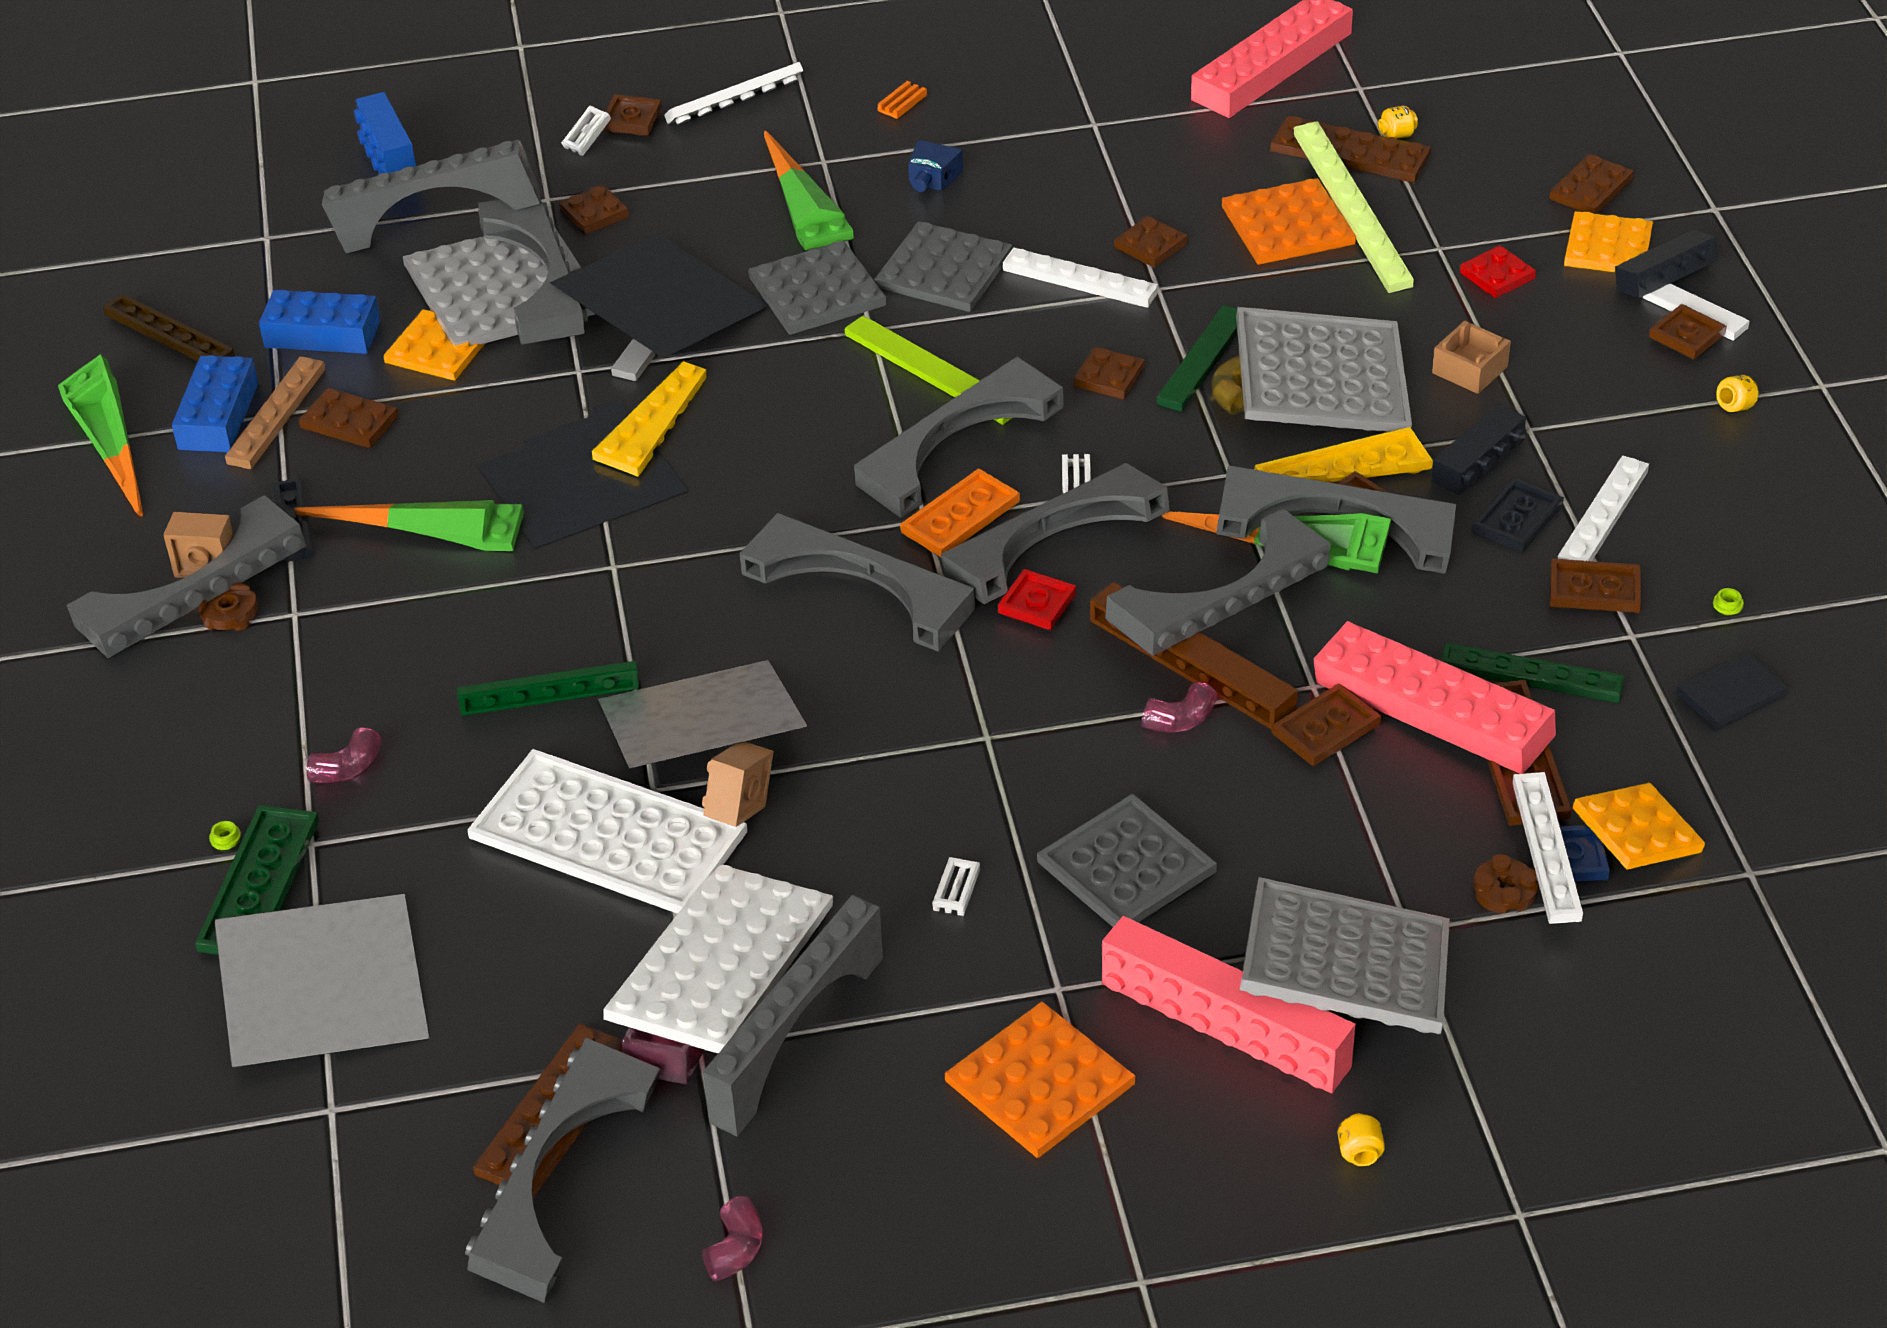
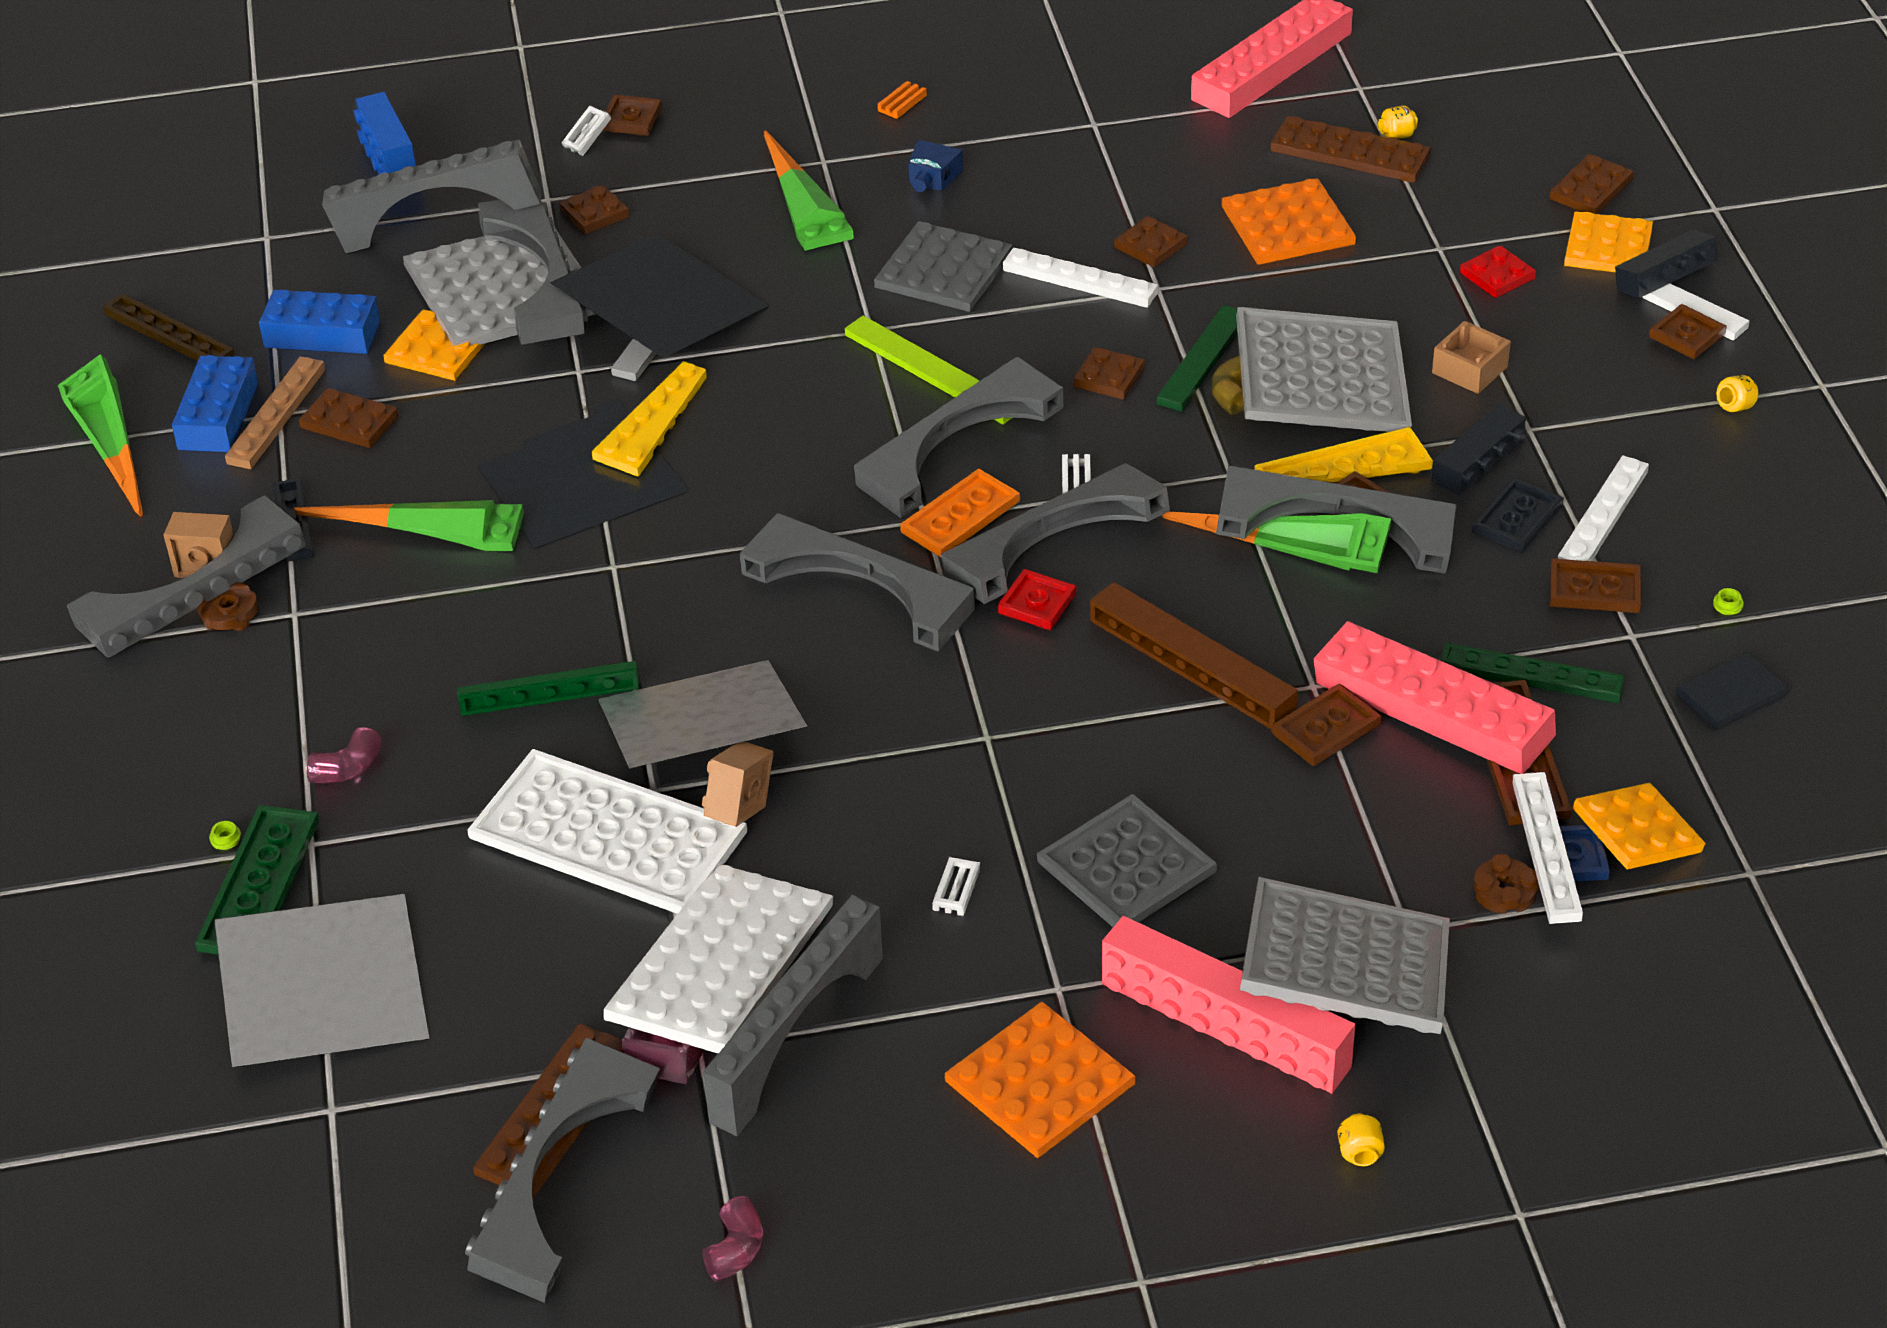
(725, 97): white plate -> none
(817, 287): dark grey plate -> none
(1165, 619): dark grey arch -> none
(1180, 715): clear pink cylinder -> none
(1353, 207): yellowish green plate -> none

